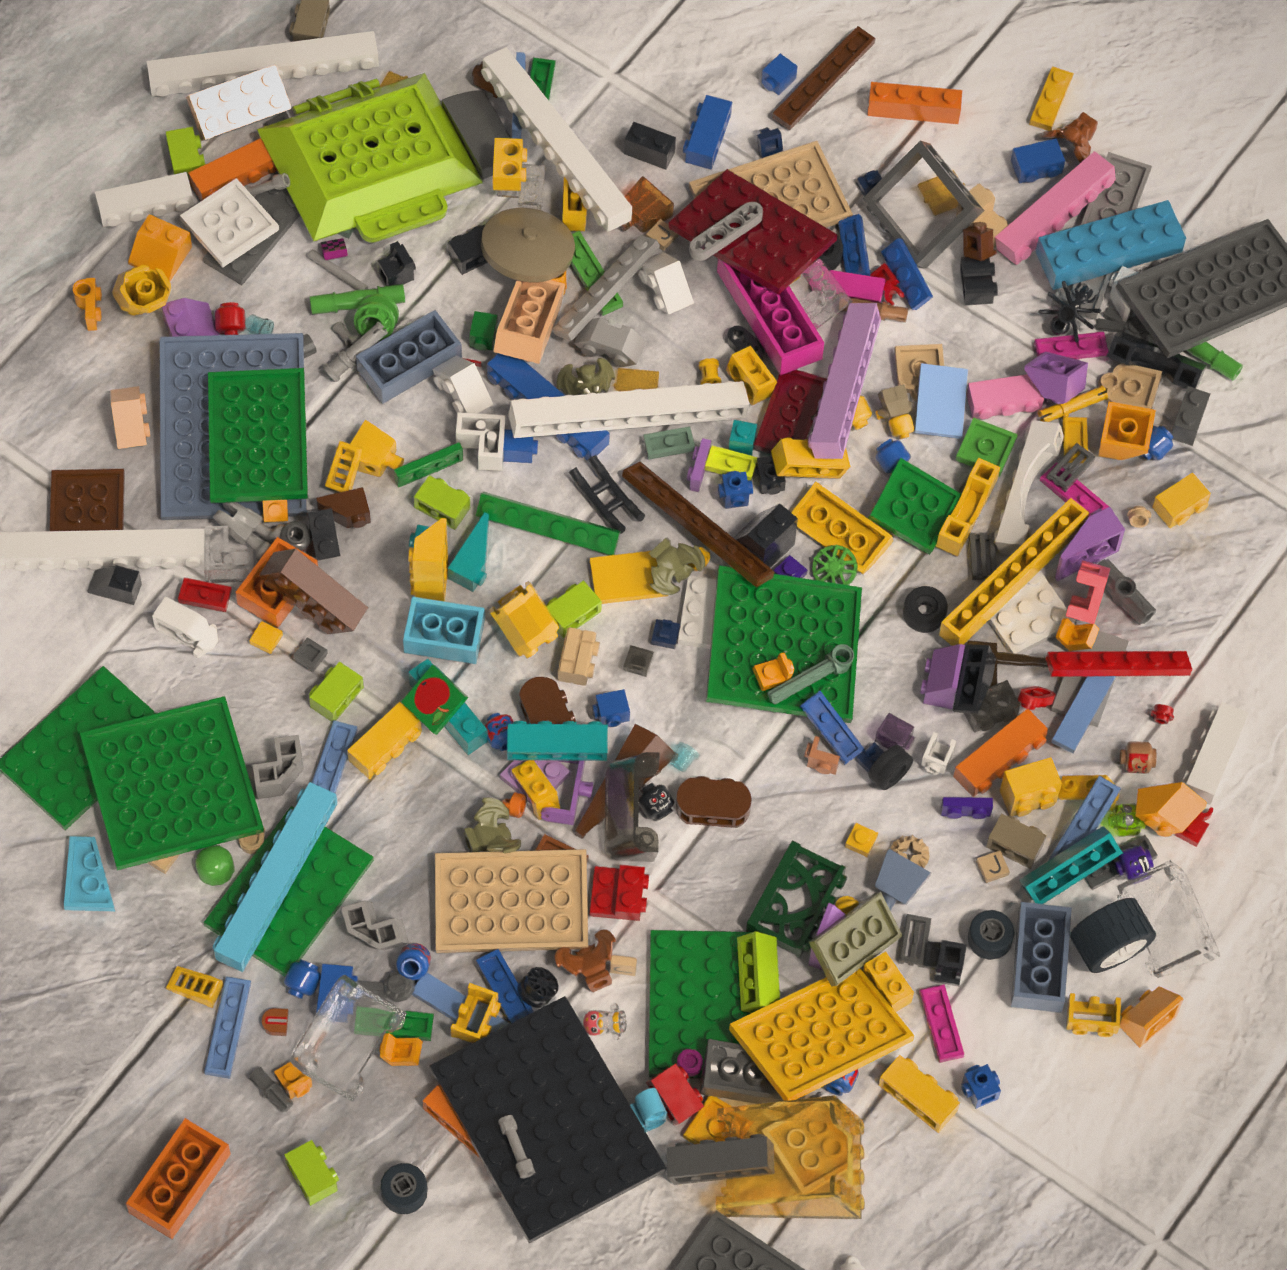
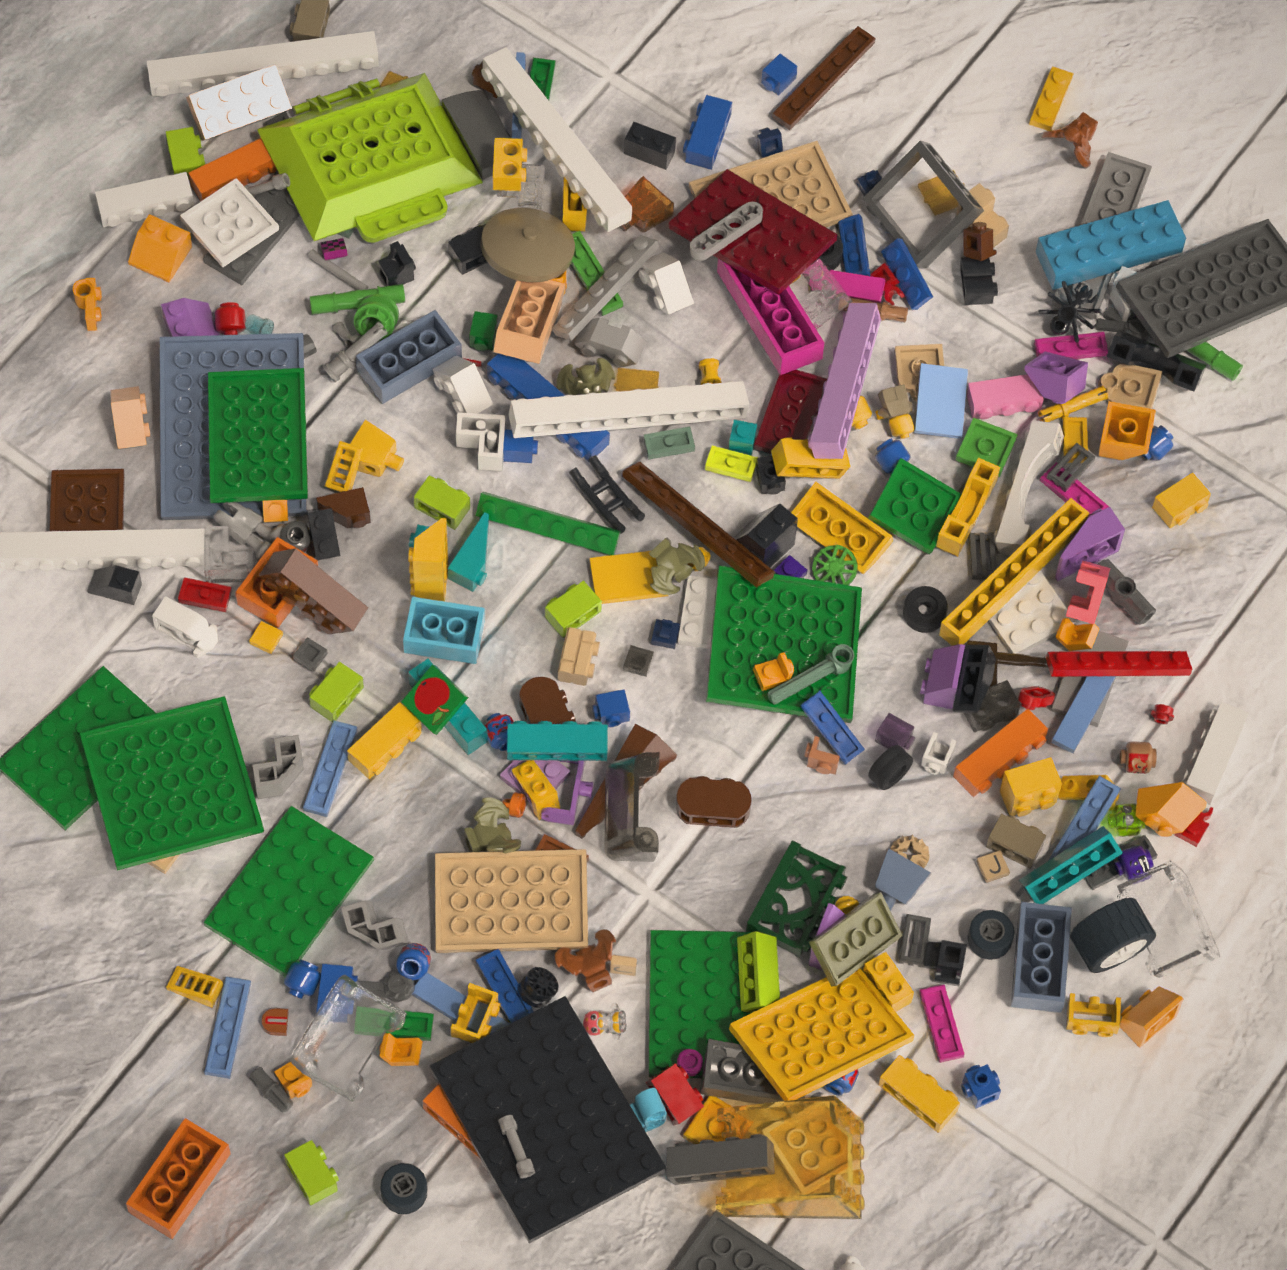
(85, 878): medium azure wing -> none
(141, 290): yellow brick -> none
(214, 865): bright green hair -> none
(252, 843): tan tile -> none
(275, 876): medium azure brick -> none
(428, 465): green tile -> none
(525, 620): yellow brick -> none
(619, 892): red plate -> none
(656, 801): black head -> none
(662, 234): tan tile -> none
(684, 757): clear light blue piece -> none
(696, 473): medium lavender plate -> none
(735, 489): blue brick -> none
(747, 340): black beam -> none
(750, 369): yellow brick -> none
(861, 839): yellow plate -> none
(869, 756): dark blue tile -> none
(914, 103): orange brick -> none
(966, 806): dark purple plate -> none
(1037, 161): blue brick -> none
(1055, 207): bright pink brick -> none
(1139, 516): tan plate -> none
(1190, 415): dark grey brick -> none

